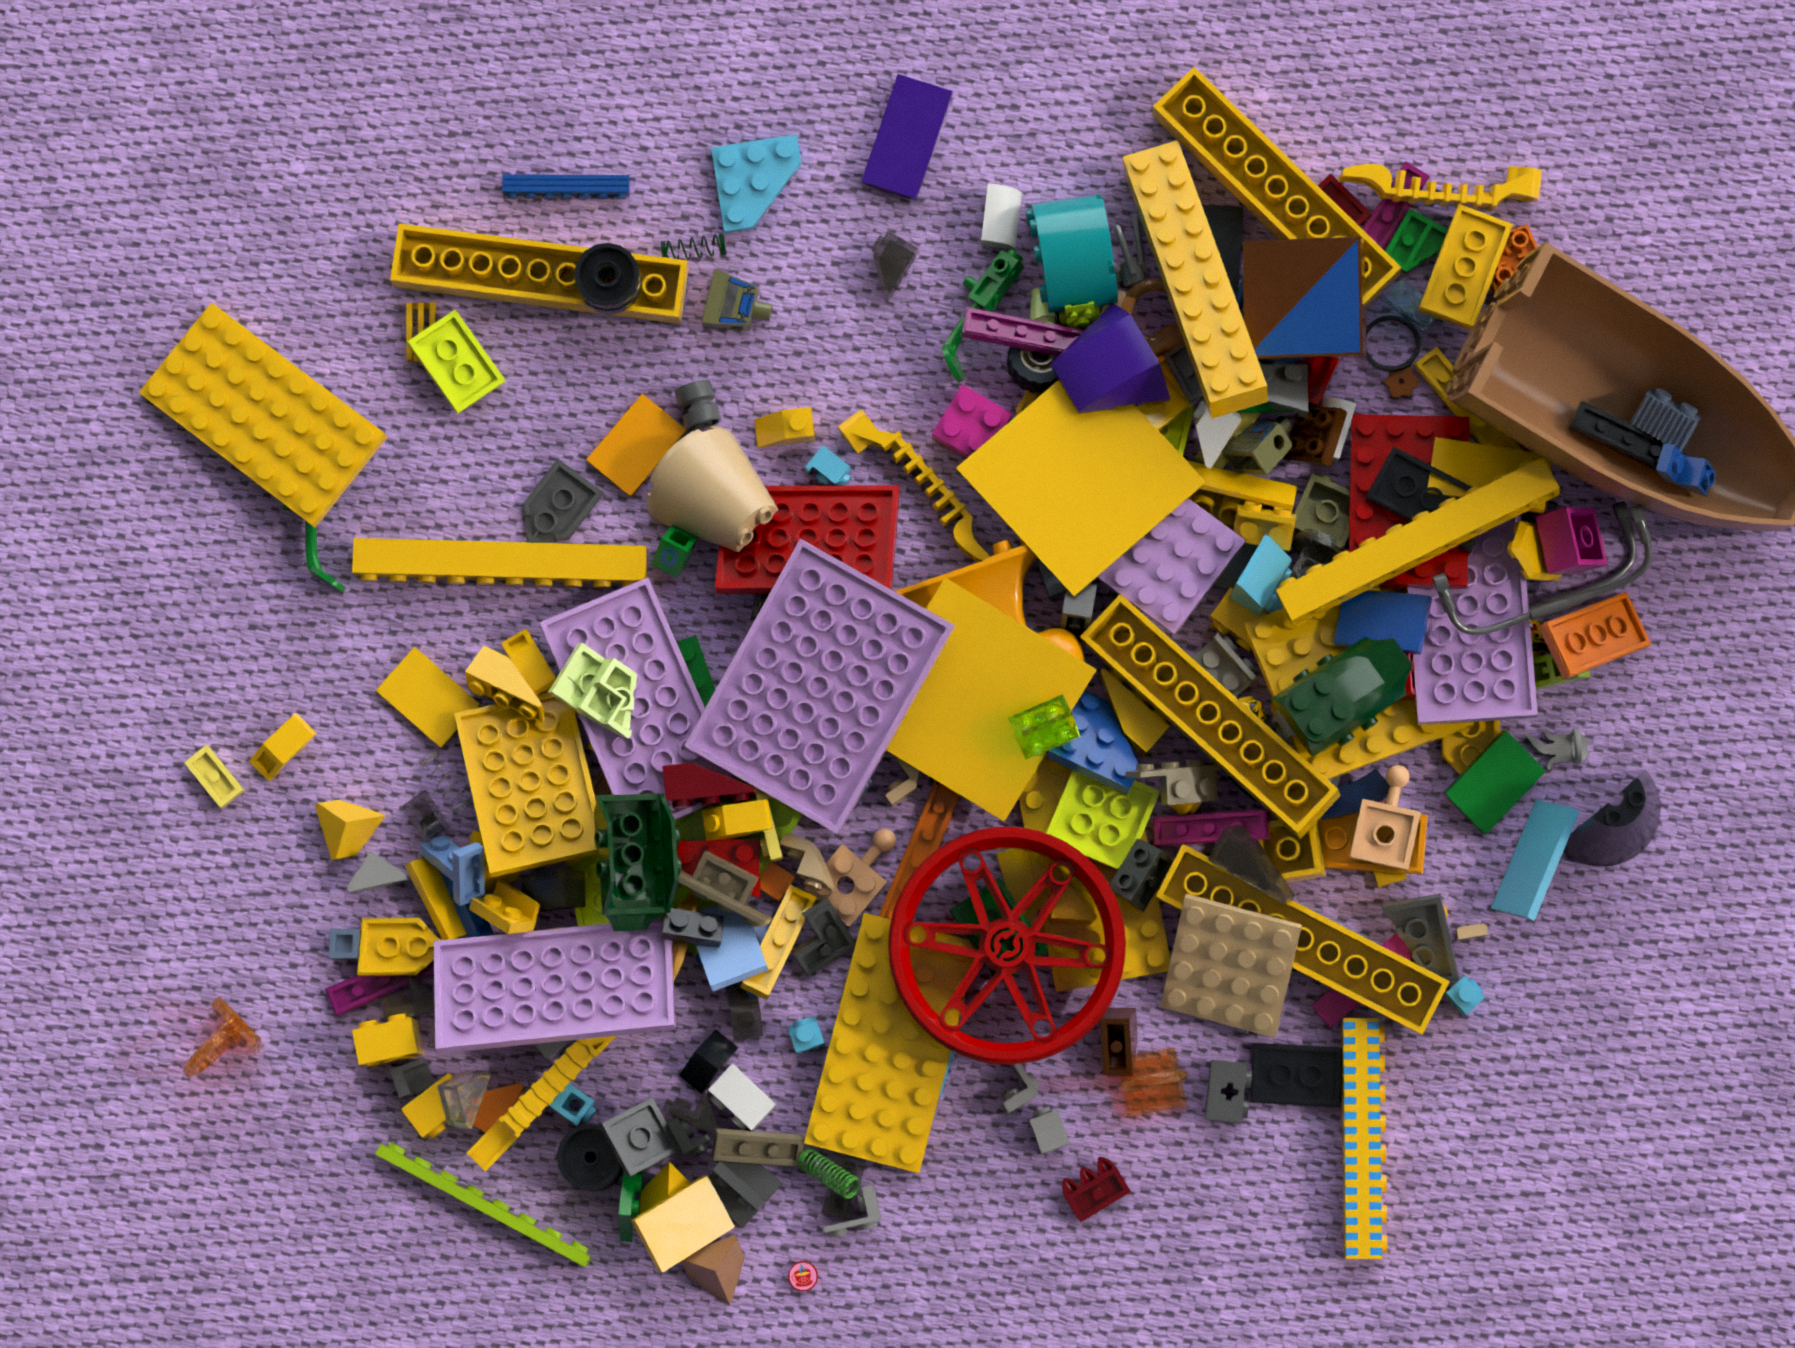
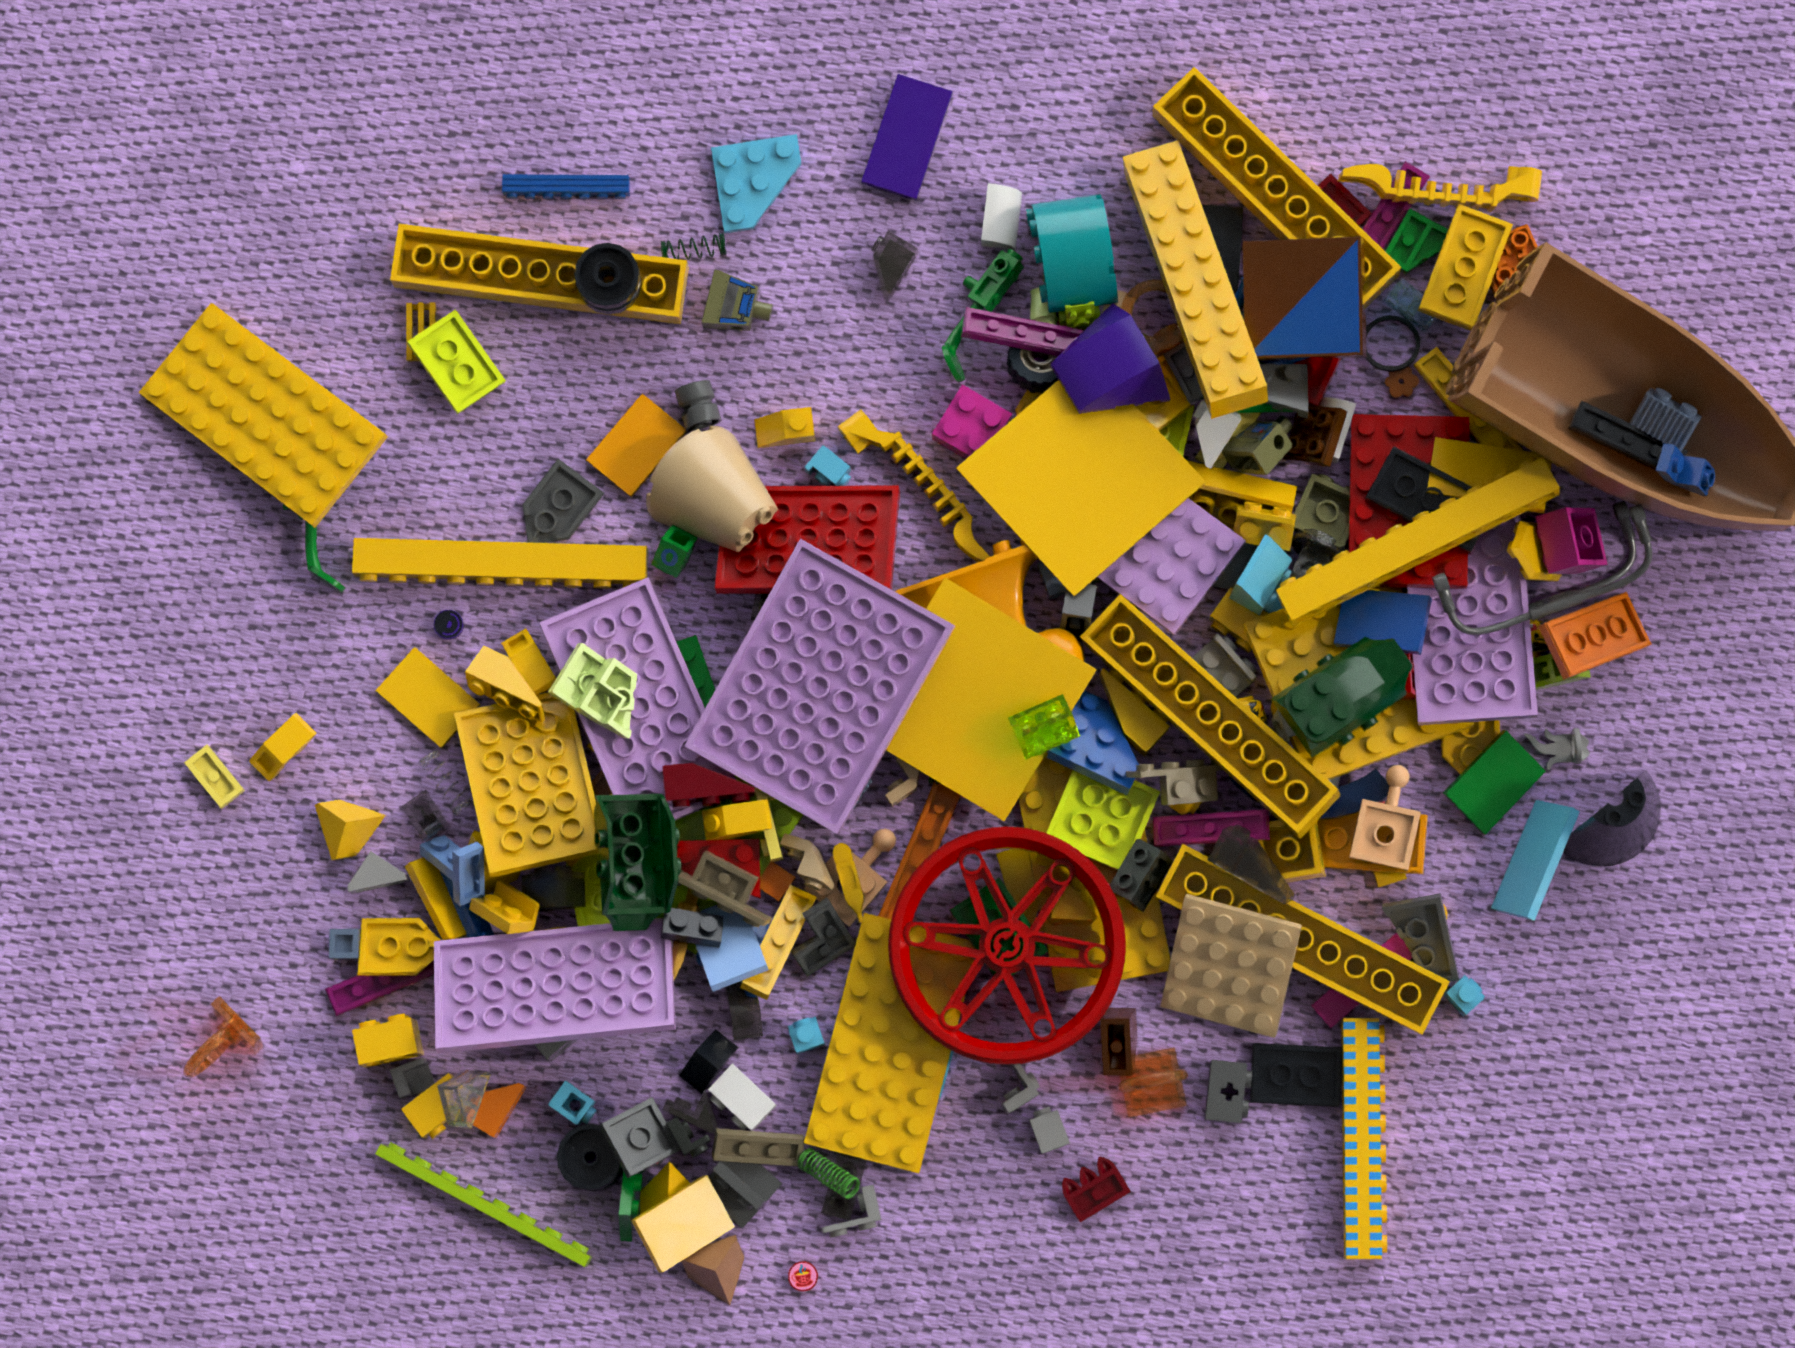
(419, 1003): clear smoke slope -> none
(448, 623): none -> black tile
(535, 1100): yellow piece -> none
(849, 878): none -> yellow piece
(1131, 271): light grey plant -> none
(1470, 932): tan tile -> none

